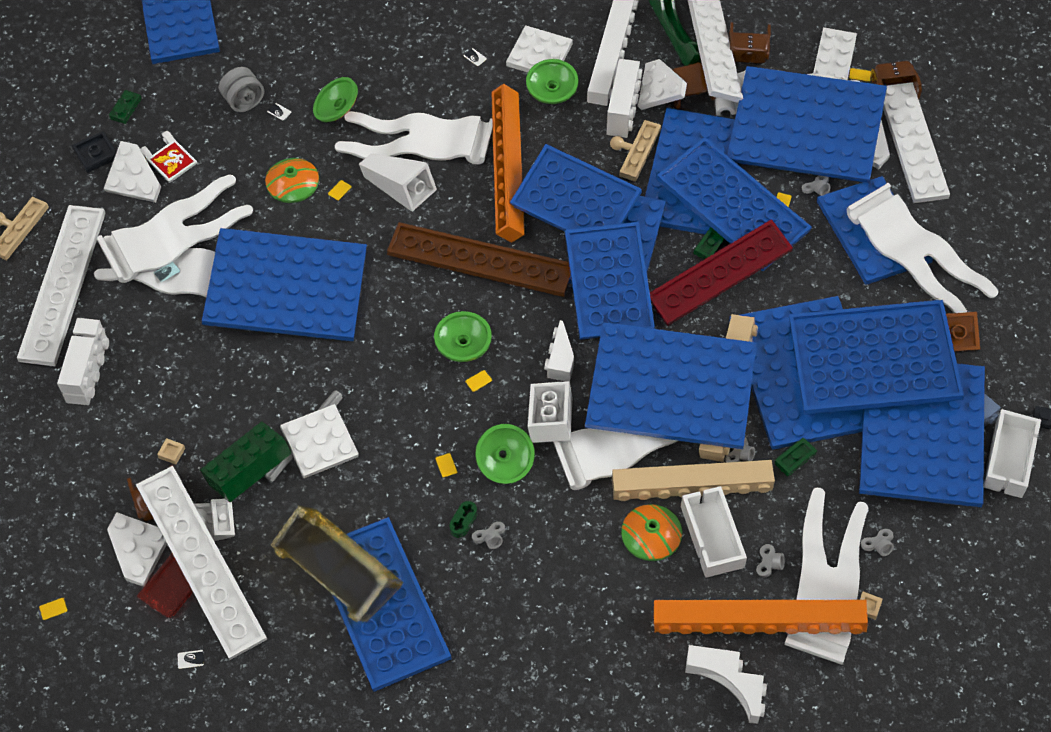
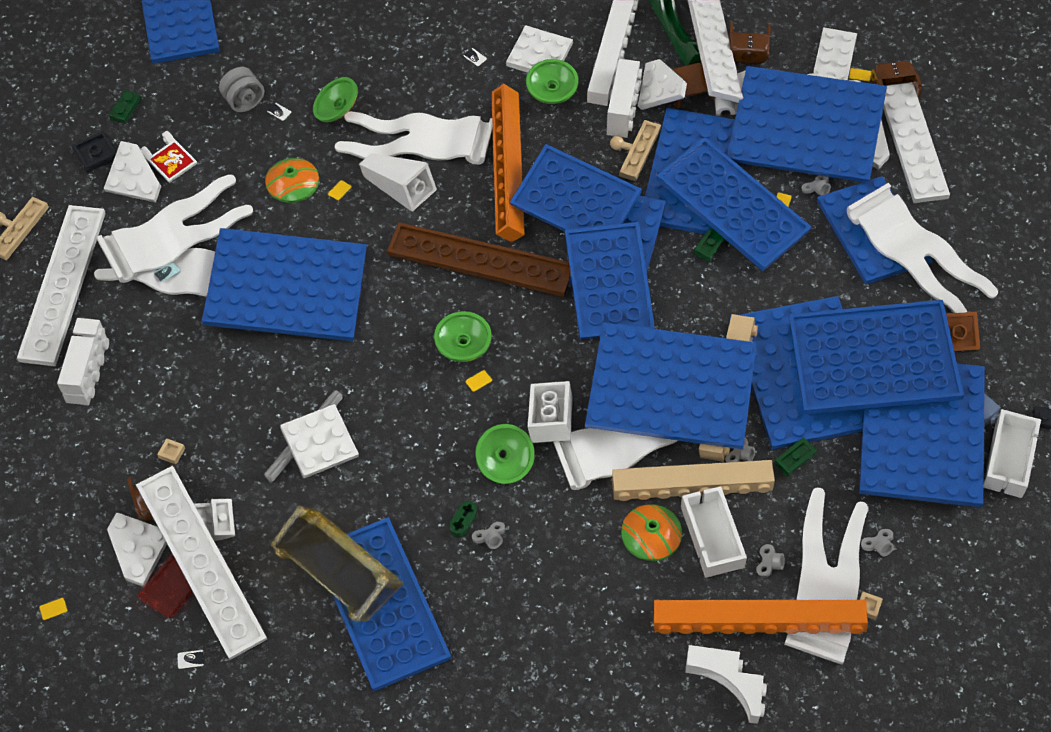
(245, 461): dark green brick -> none
(446, 465): yellow sticker -> none
(562, 358): white slope -> none
(719, 272): dark red plate -> none

